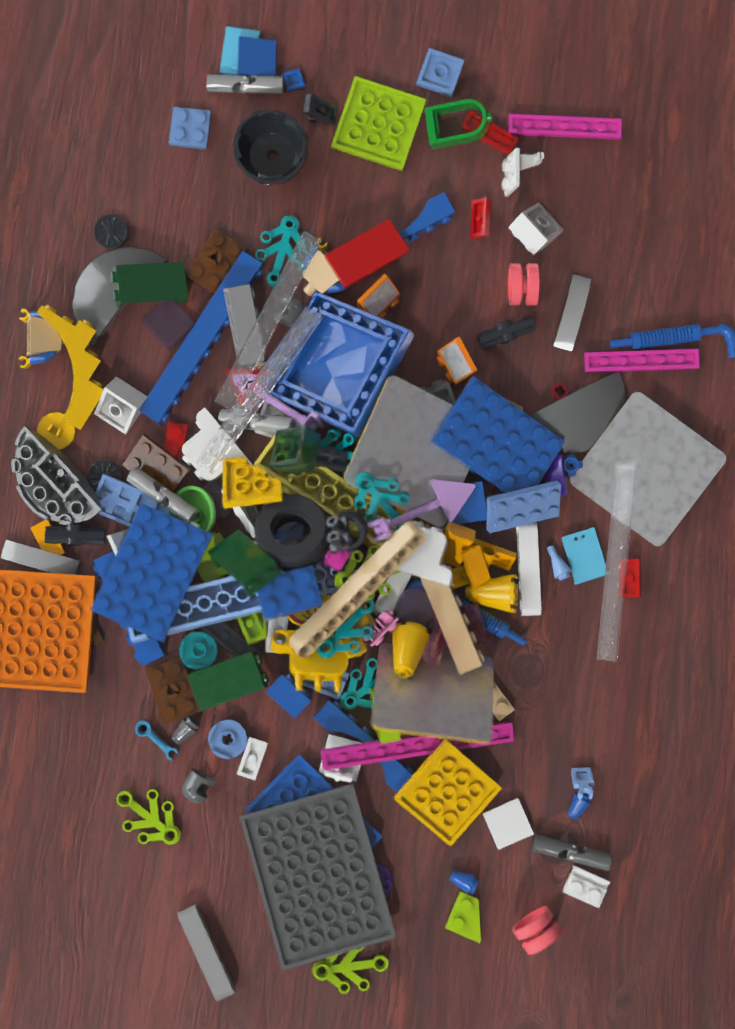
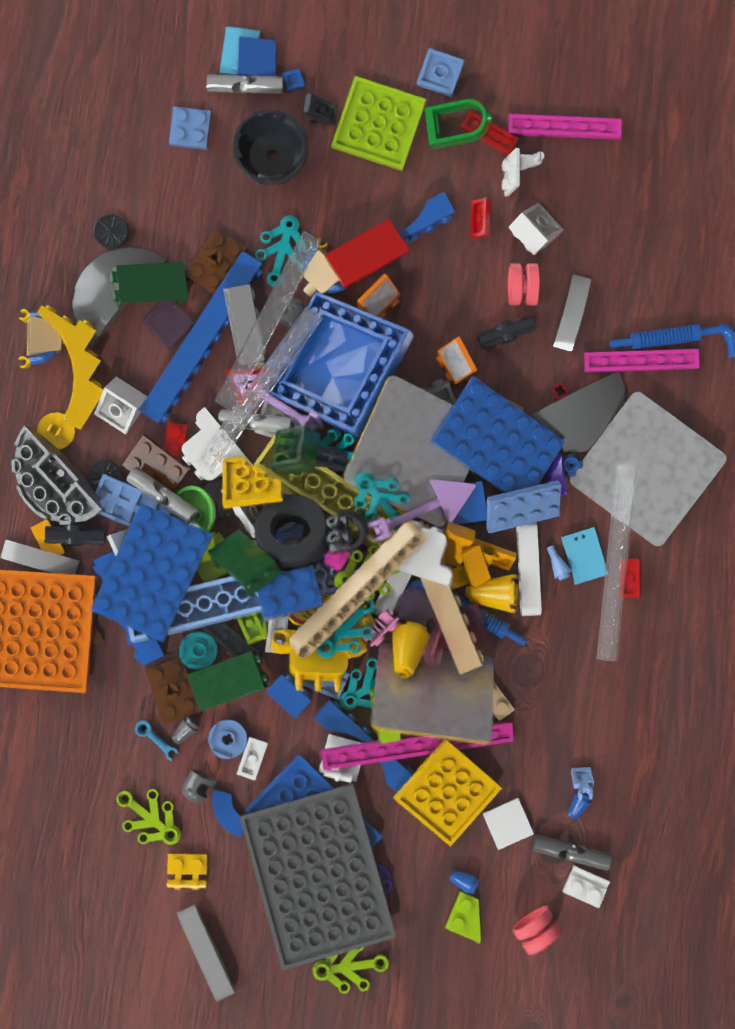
(187, 864): none -> yellow plate
(226, 813): none -> blue tile

